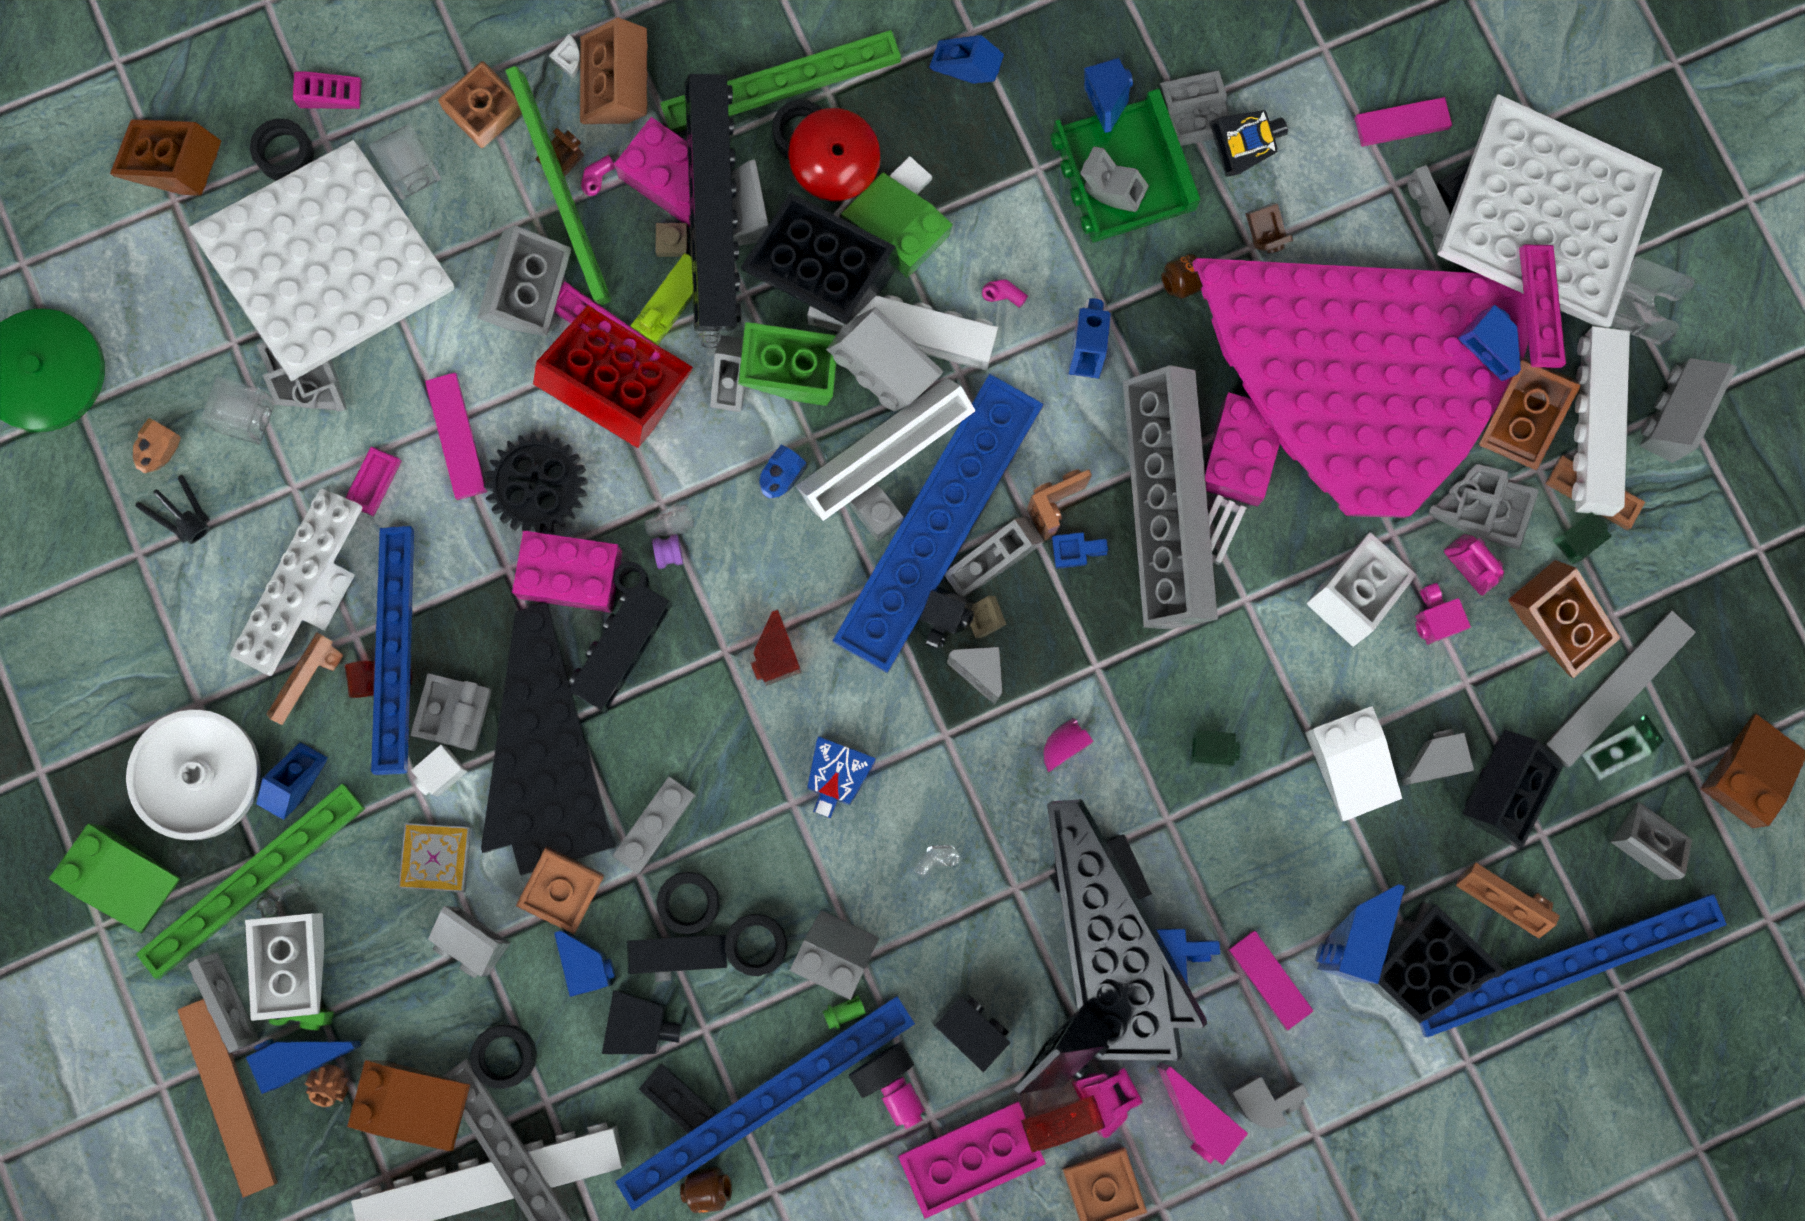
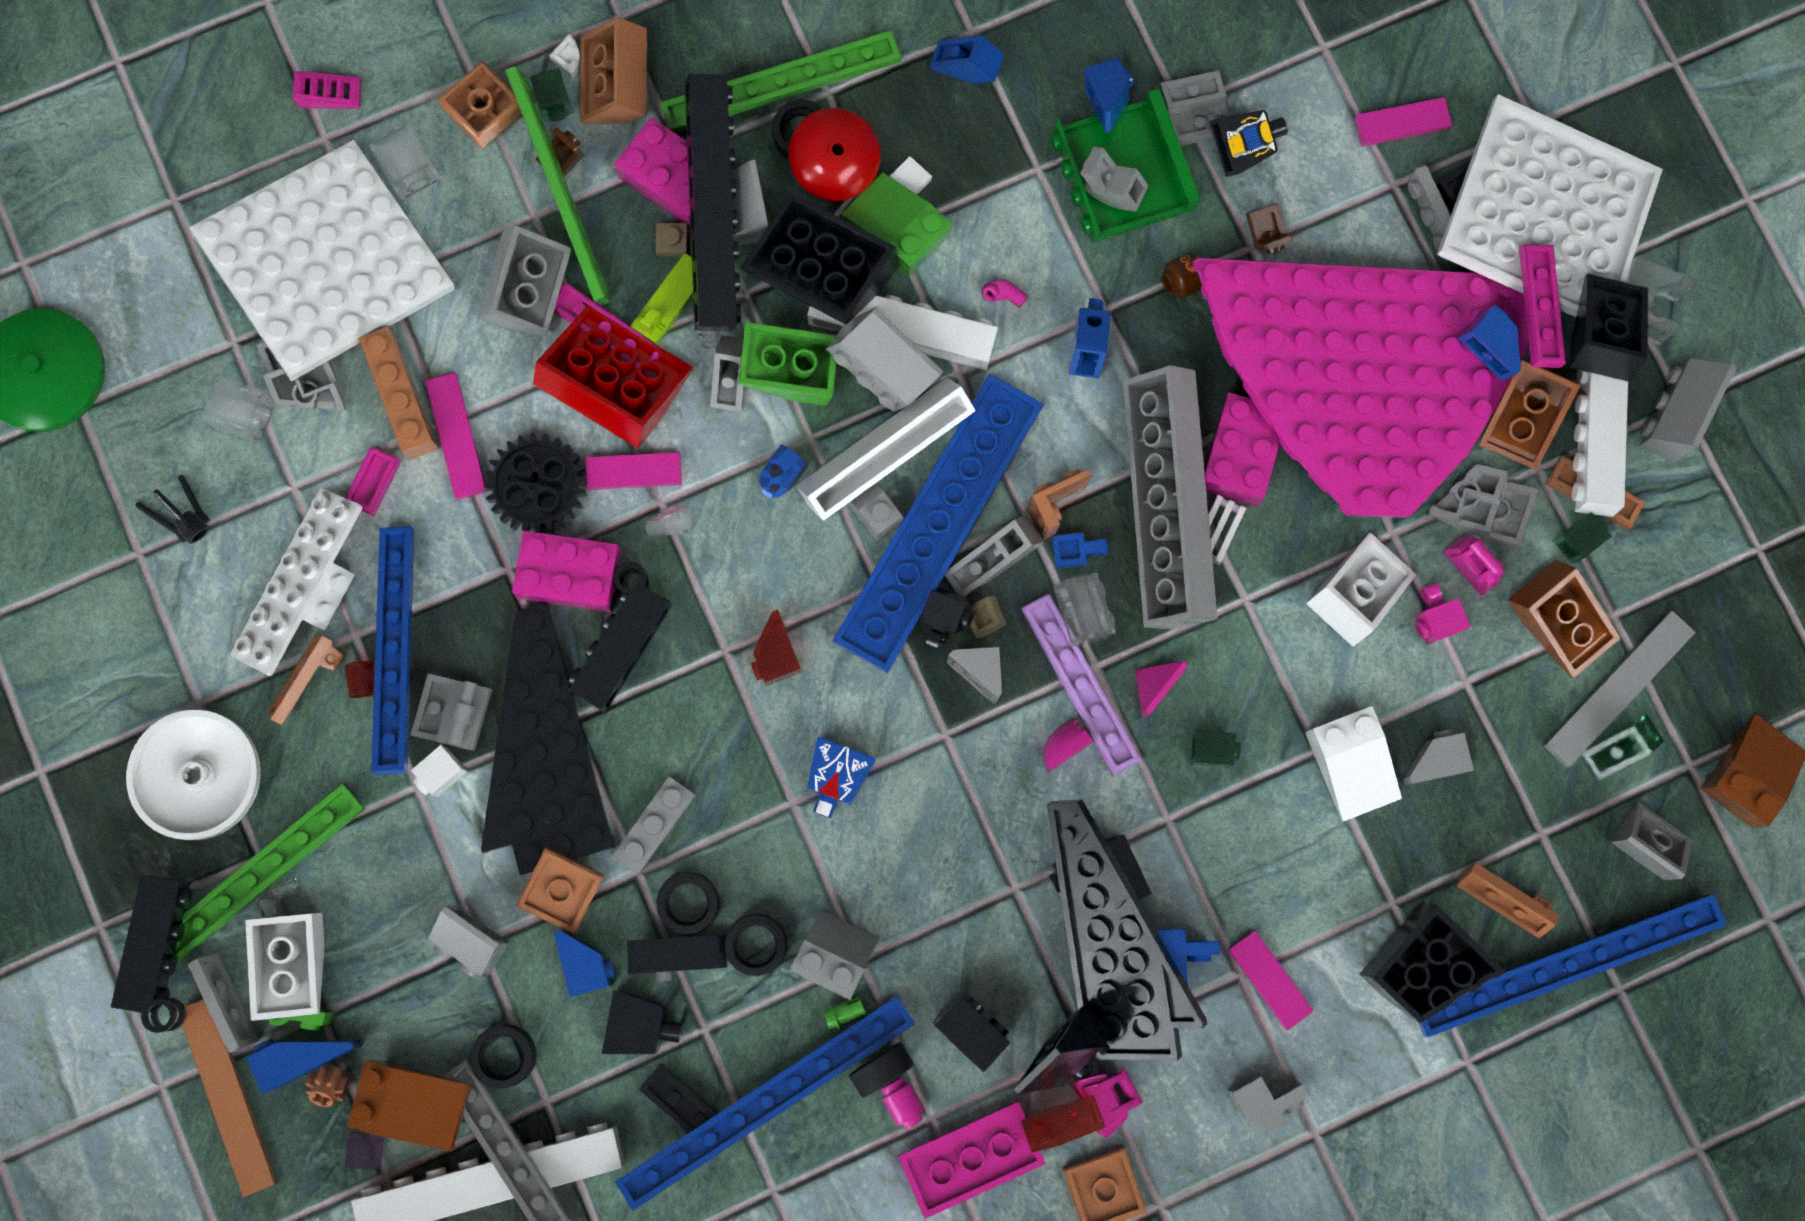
(114, 877): bright green slope -> none
(150, 951): none -> black hinge
(154, 446): nougat rock -> none
(167, 155): dark orange slope -> none
(271, 130): black tyre -> none
(290, 780): blue slope -> none
(364, 1151): none -> clear purple plate
(398, 393): none -> nougat brick
(434, 857): tile -> none
(551, 95): none -> clear green brick
(593, 175): dark pink arm -> none
(633, 471): none -> dark pink tile
(667, 551): medium lavender wheel -> none
(706, 1190): reddish brown head -> none
(936, 856): clear arm -> none
(1081, 685): none -> lavender tile
(1085, 609): none -> clear brick
(1155, 683): none -> dark pink slope
(1203, 1122): dark pink slope -> none
(1362, 939): blue wedge -> none
(1513, 788): black slope -> none
(1610, 328): none -> black slope

